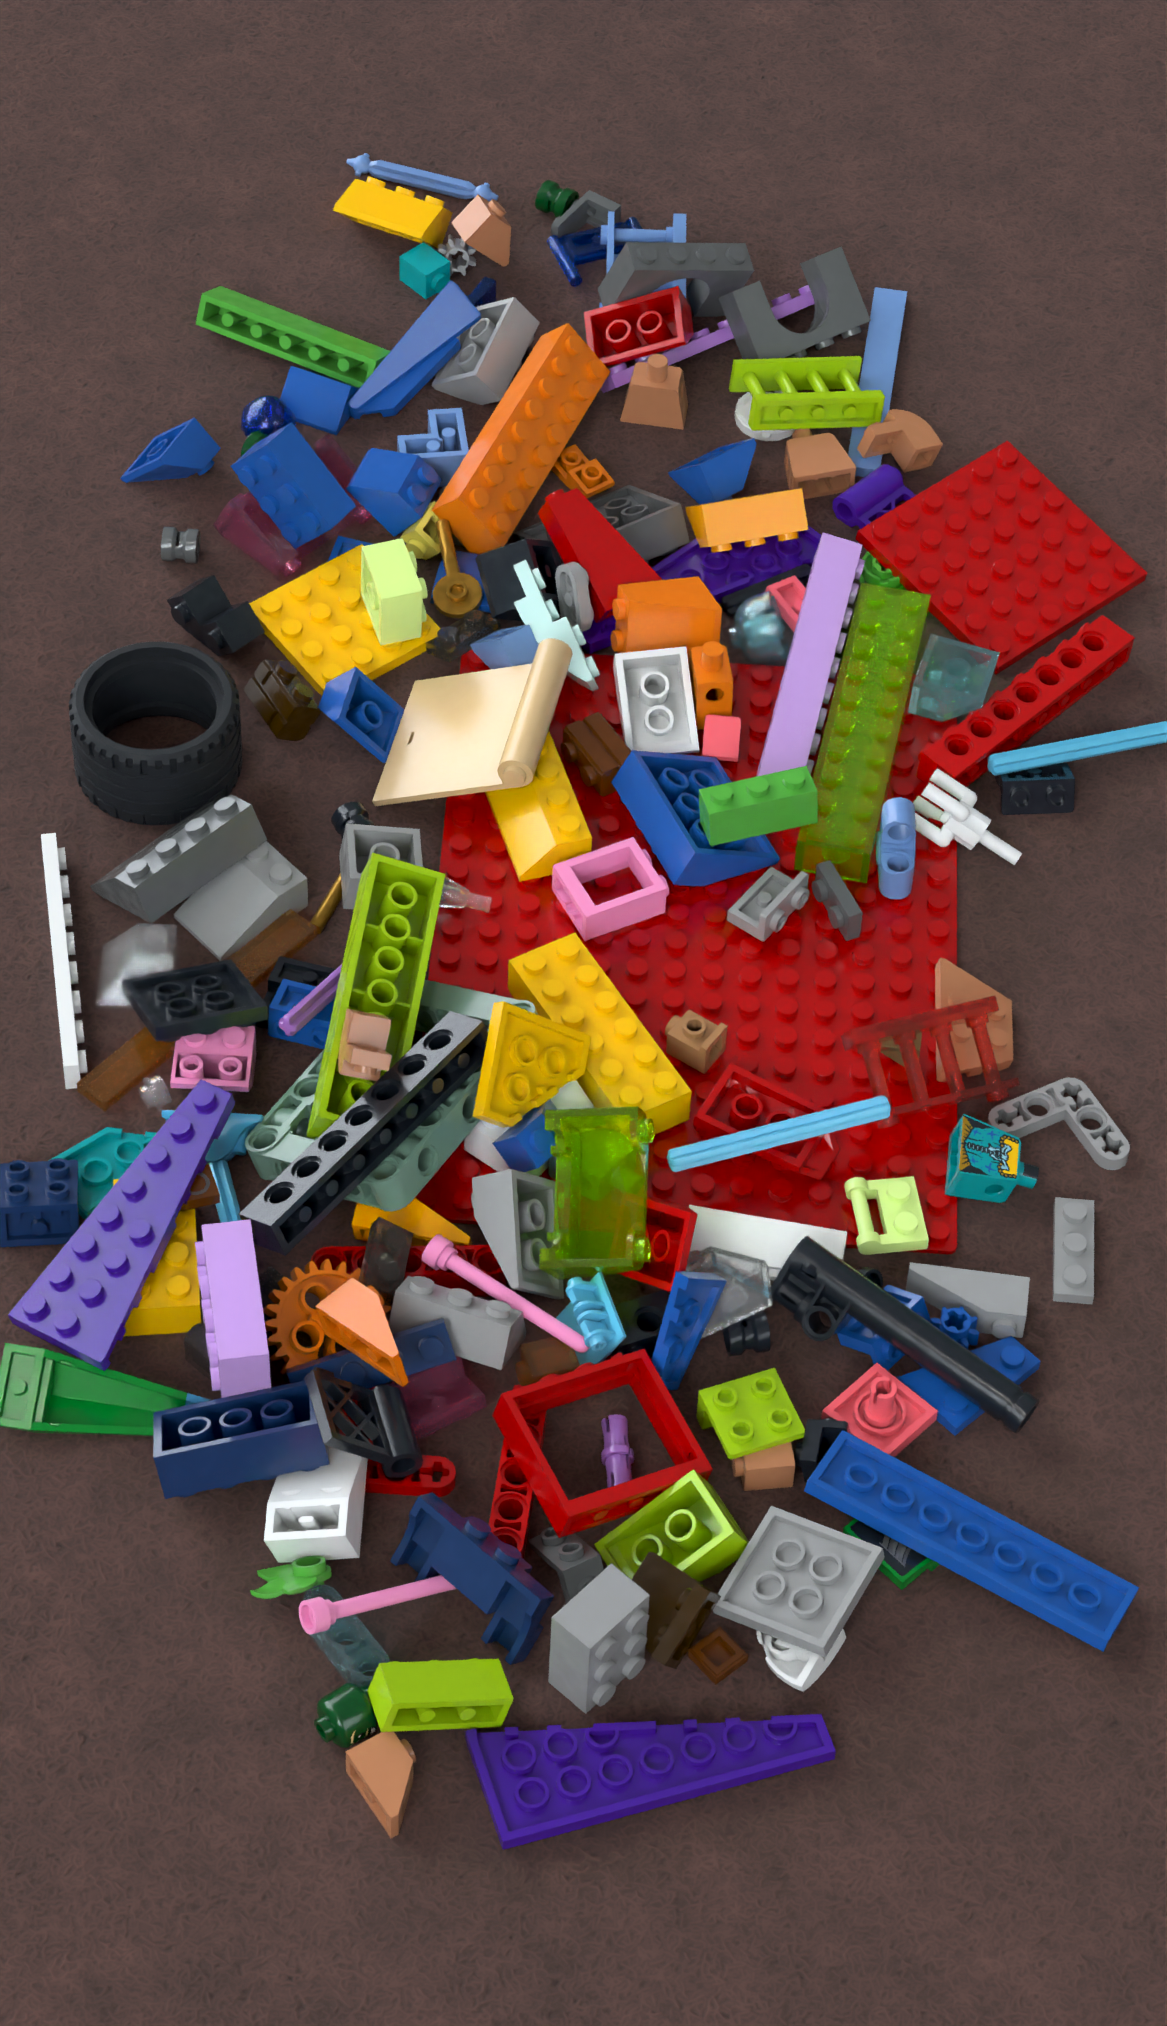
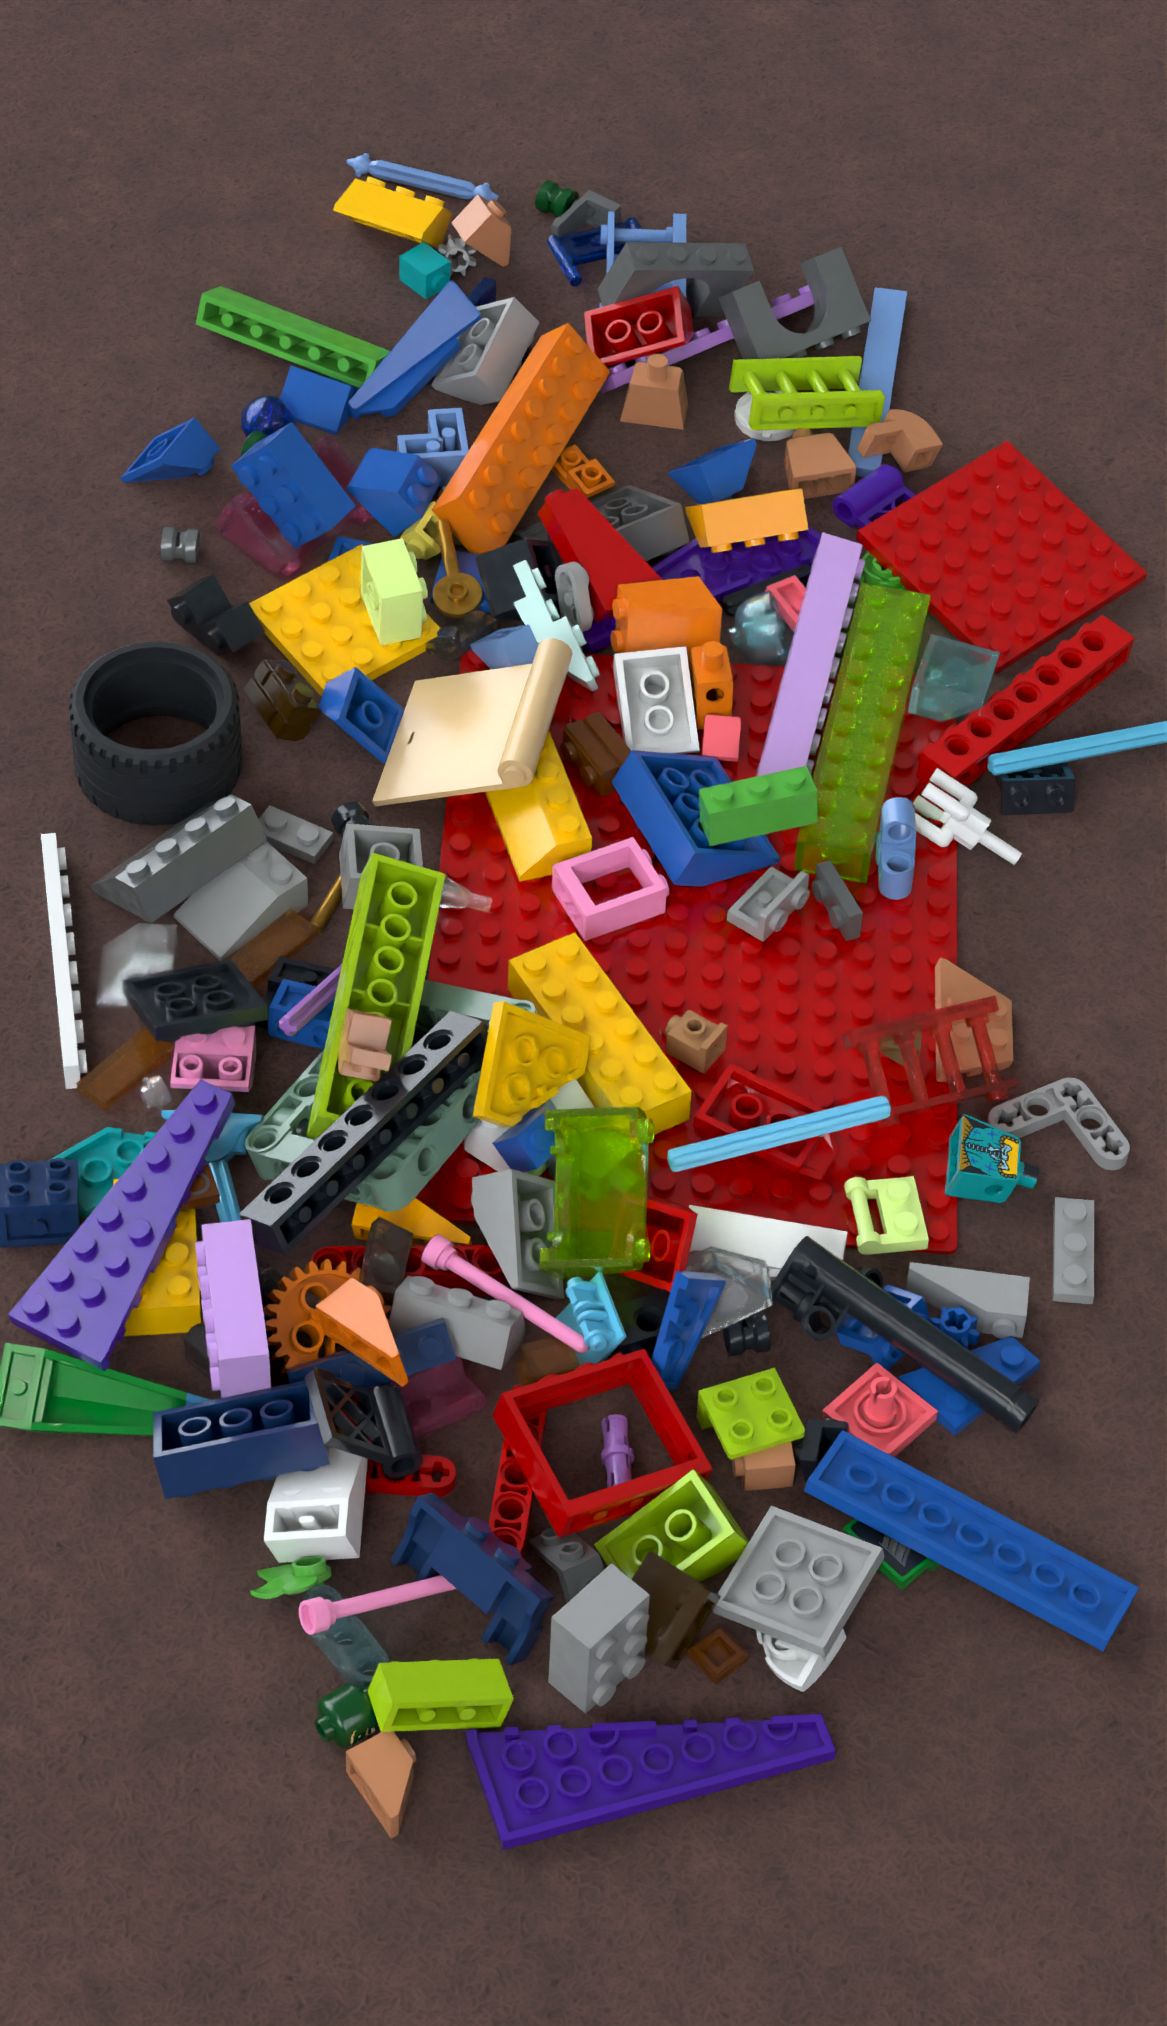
(295, 835): none -> light grey plate

